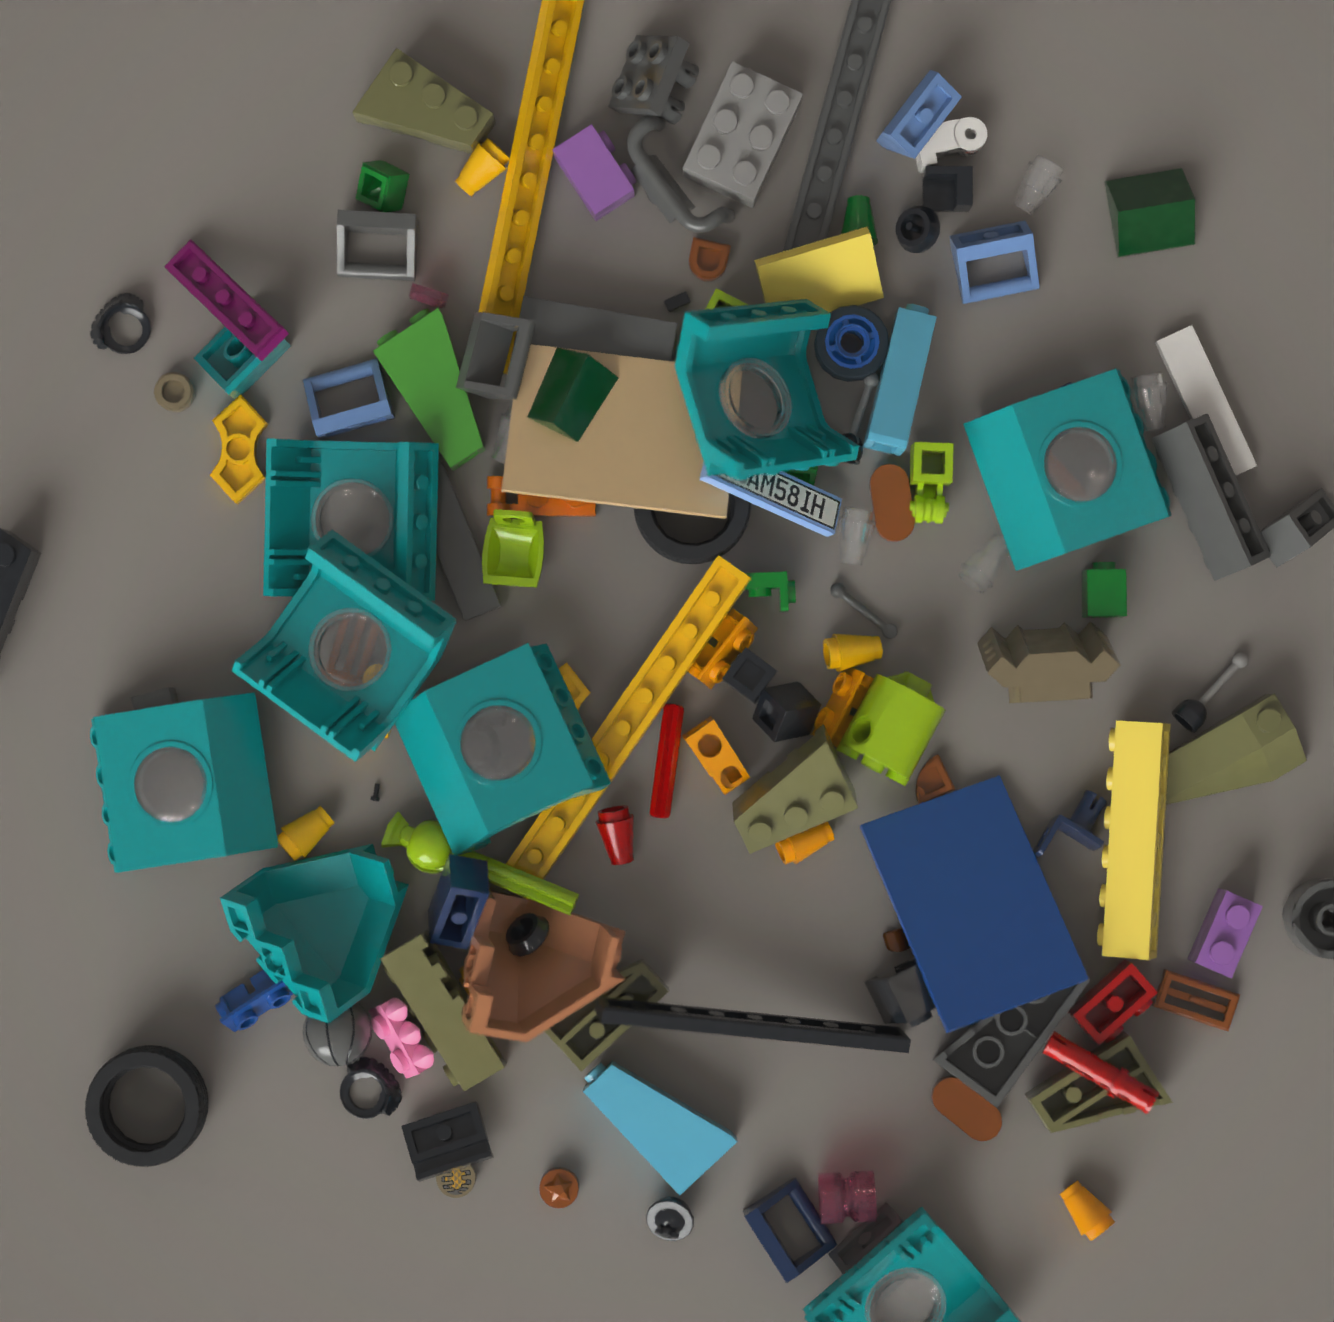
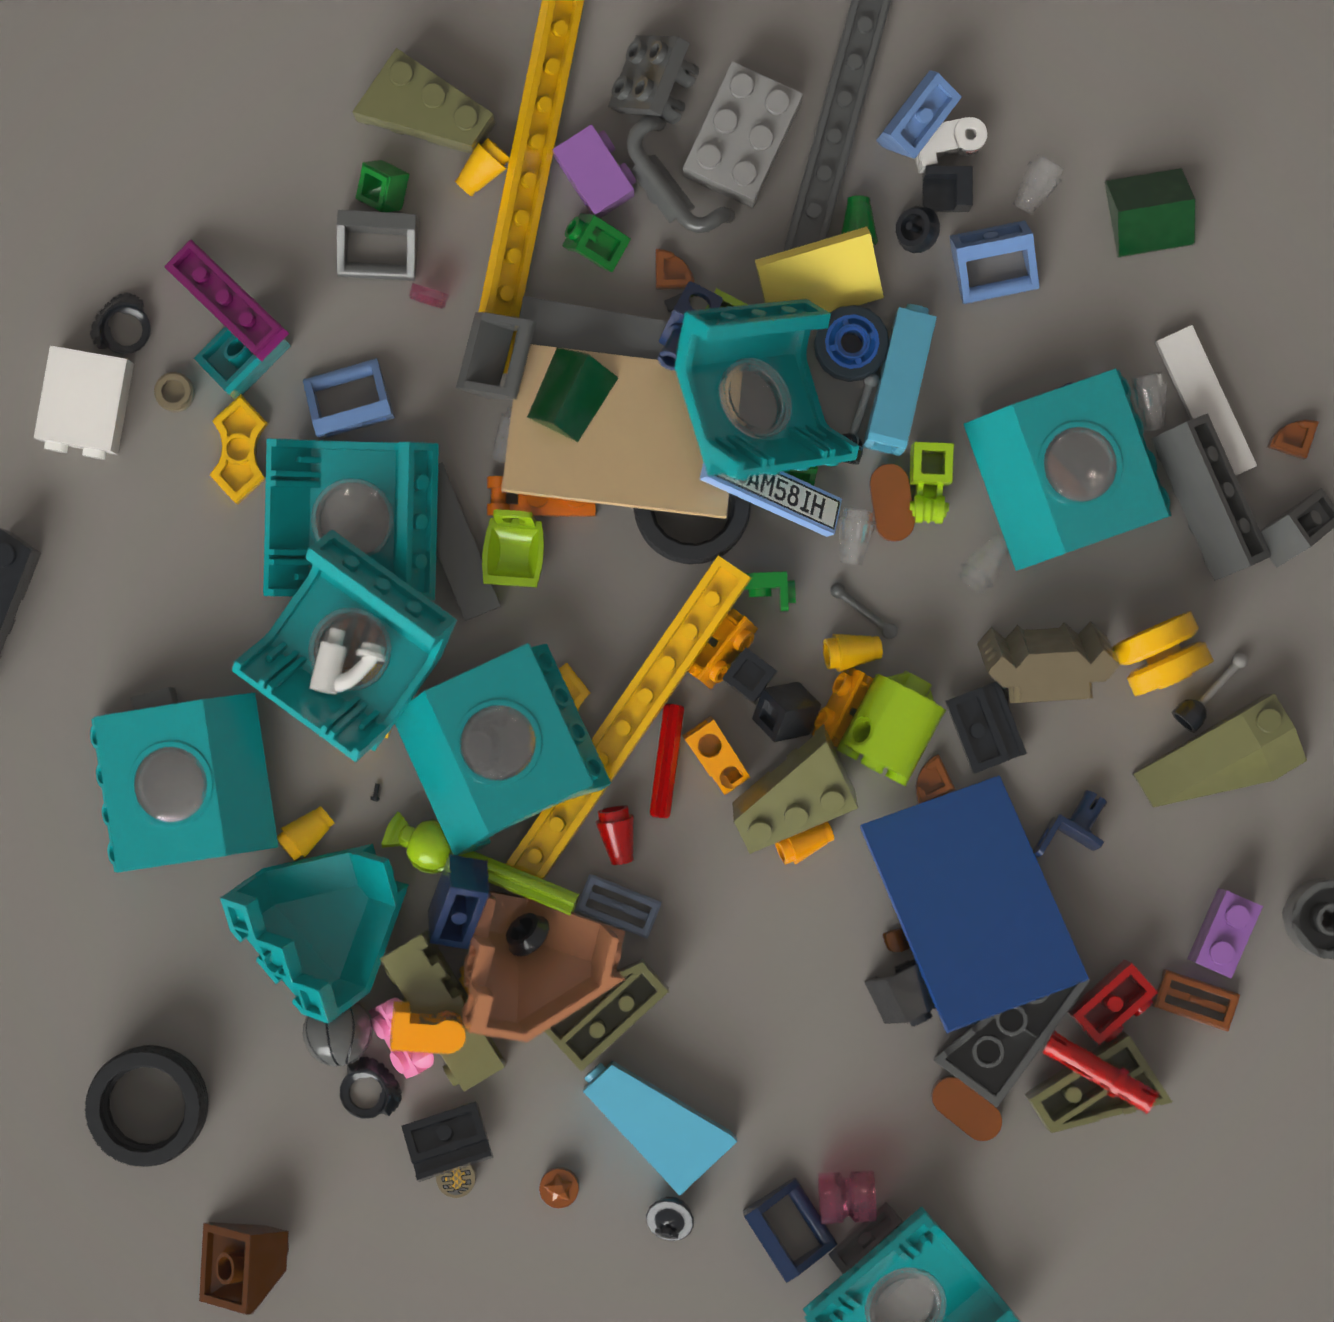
(83, 402): none -> white brick
(241, 1264): none -> reddish brown slope
(242, 1009): blue hinge -> none
(330, 661): none -> white plant
(425, 1032): none -> light orange leg
(426, 374): bright green slope -> none
(595, 241): none -> green bracket
(648, 917): none -> sand blue tile
(671, 271): none -> dark orange tile
(672, 332): none -> dark blue bracket
(708, 259): dark orange tile -> none
(751, 1024): black tile -> none
(985, 727): none -> black plate
(1086, 1210): light orange cone -> none
(1104, 591): green brick -> none
(1135, 839): light yellow brick -> none
(1164, 657): none -> yellow wheel
(1295, 438): none -> dark orange tile

